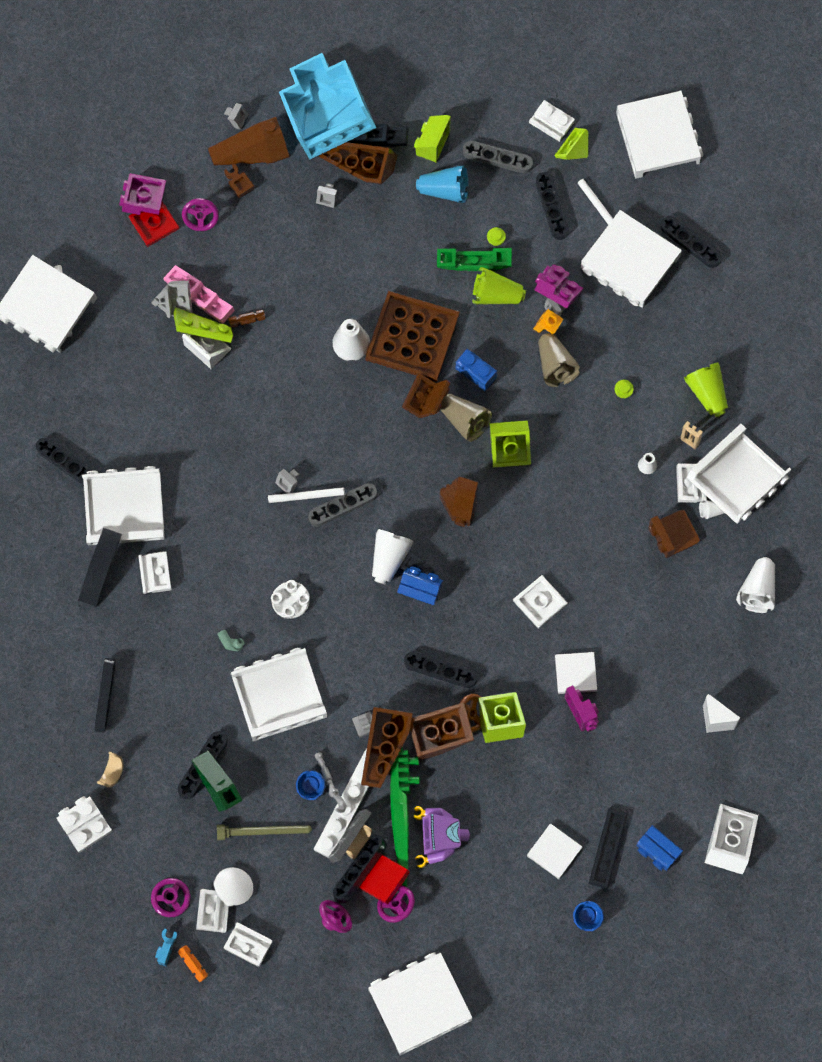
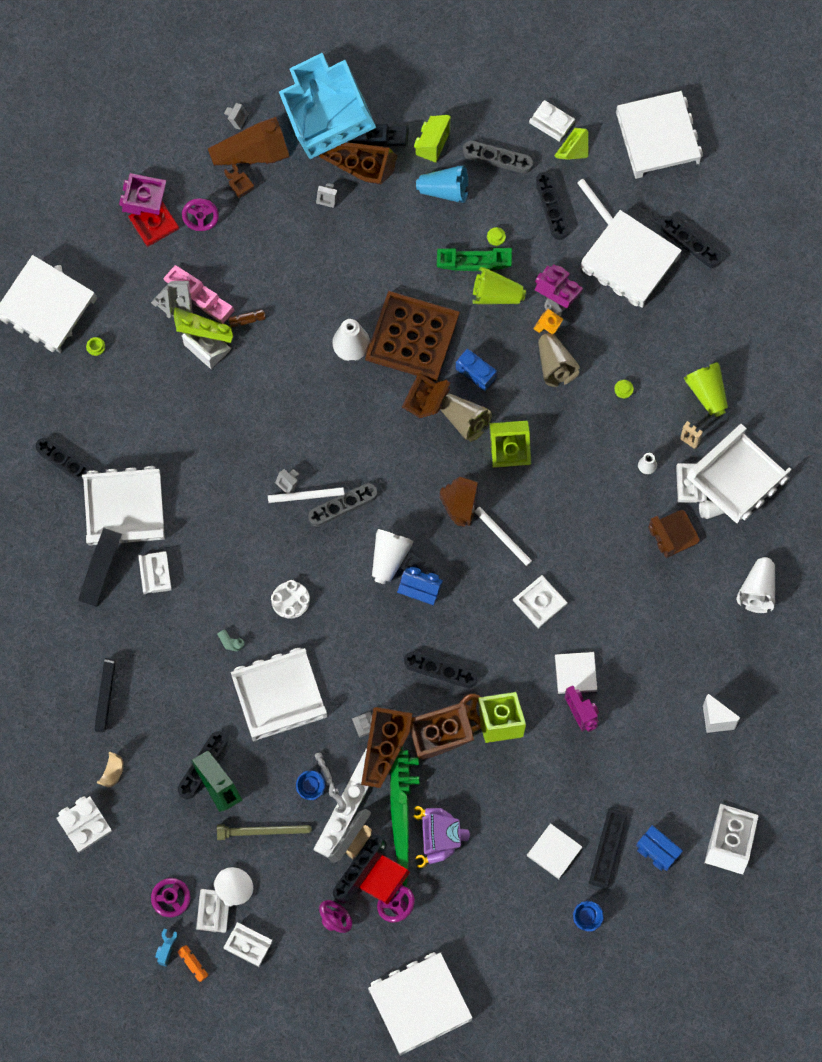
(95, 346): none -> lime plate
(503, 536): none -> white bar

